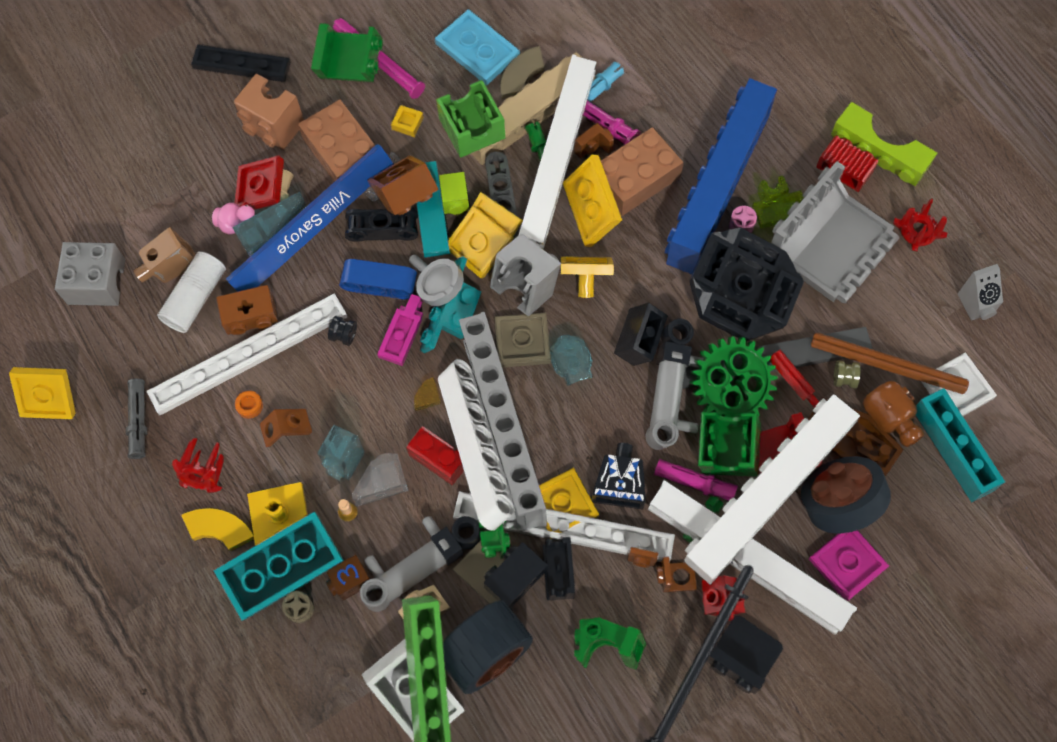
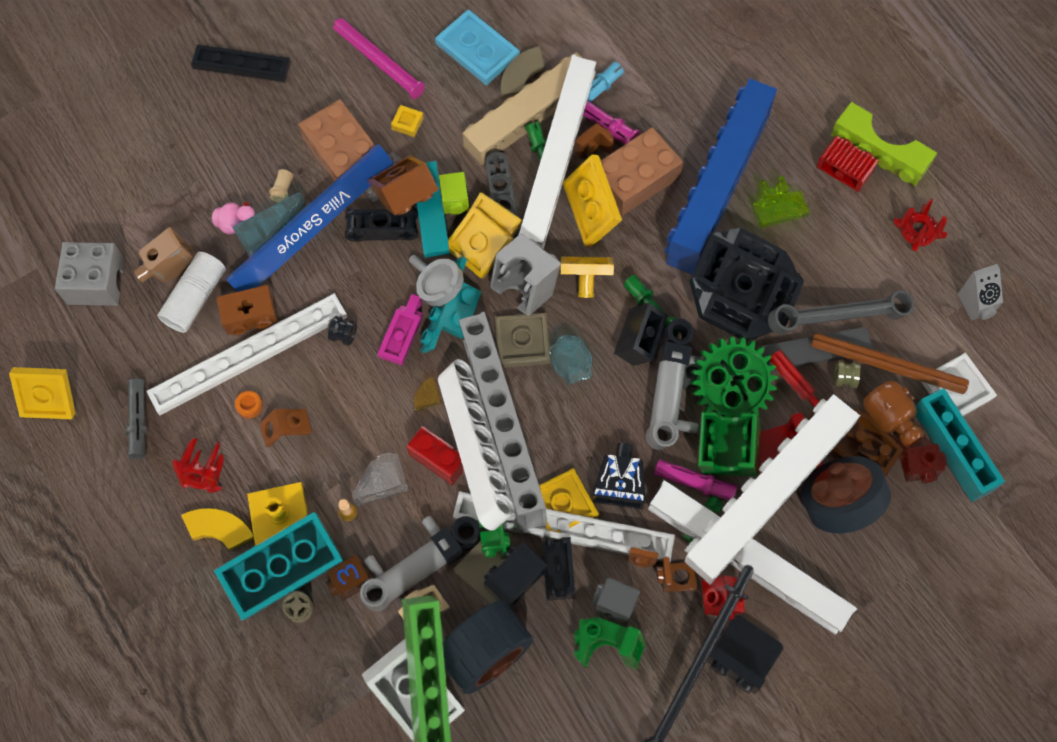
(260, 182): red tile -> none
(266, 117): nougat piece -> none
(340, 453): clear light blue brick -> none
(346, 54): green panel -> none
(378, 279): blue beam -> none
(472, 120): bright green piece -> none
(615, 601): none -> dark grey brick
(643, 295): none -> green pin
(745, 215): bright pink wheel -> none
(833, 237): light grey hinge -> none
(841, 312): none -> dark grey piece
(848, 563): dark pink tile -> none
(923, 463): none -> clear red brick

